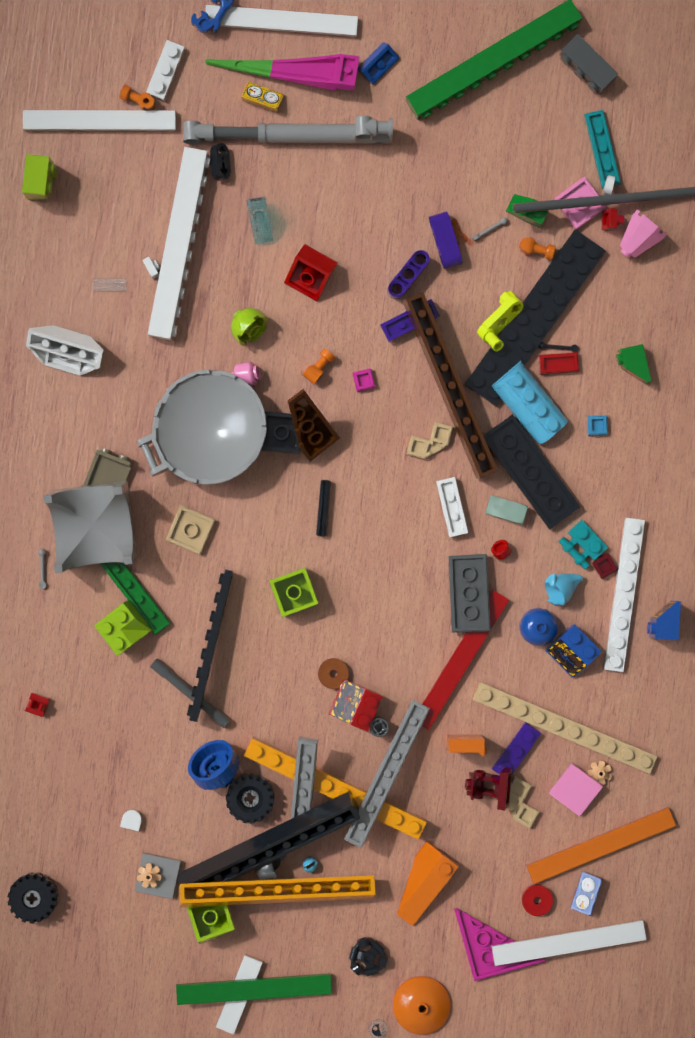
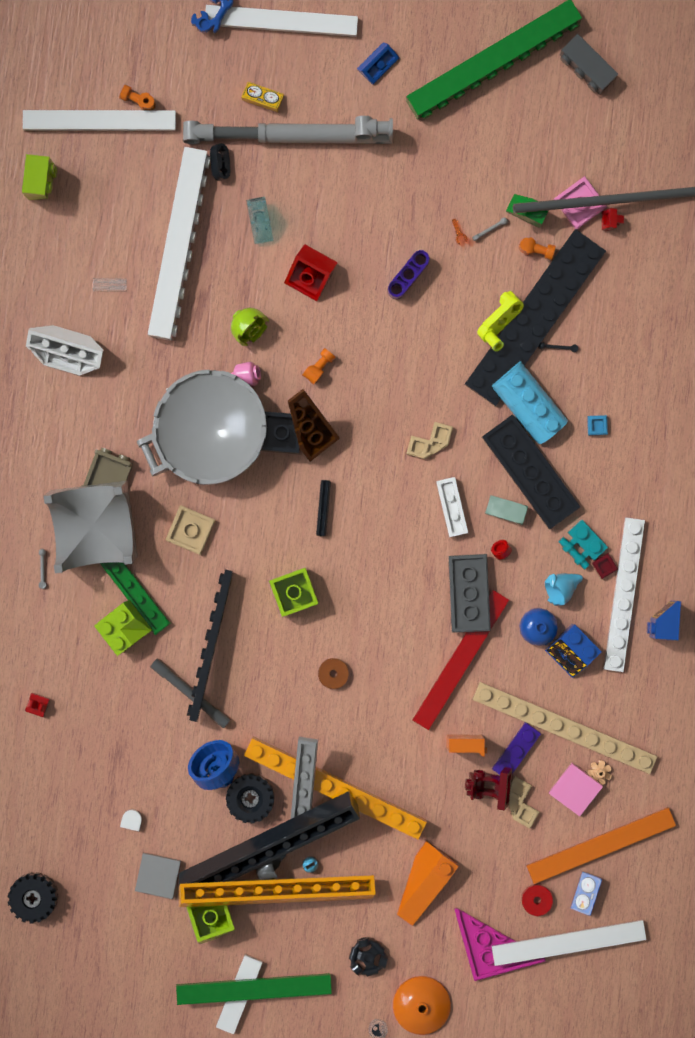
(149, 871): light nougat plant -> none
(152, 267): white plate -> none
(165, 70): white plate -> none
(323, 71): dark pink plate -> none
(355, 705): slope -> none
(363, 380): dark pink tile -> none
(379, 723): dark grey wheel -> none
(387, 773): light grey tile -> none
(401, 324): dark purple plate -> none
(445, 240): dark purple beam -> none
(450, 385): reddish brown brick -> none
(559, 363): red tile -> none
(601, 146): teal tile -> none
(609, 185): white tile -> none
(634, 362): green slope -> none
(640, 235): bright pink cone -> none

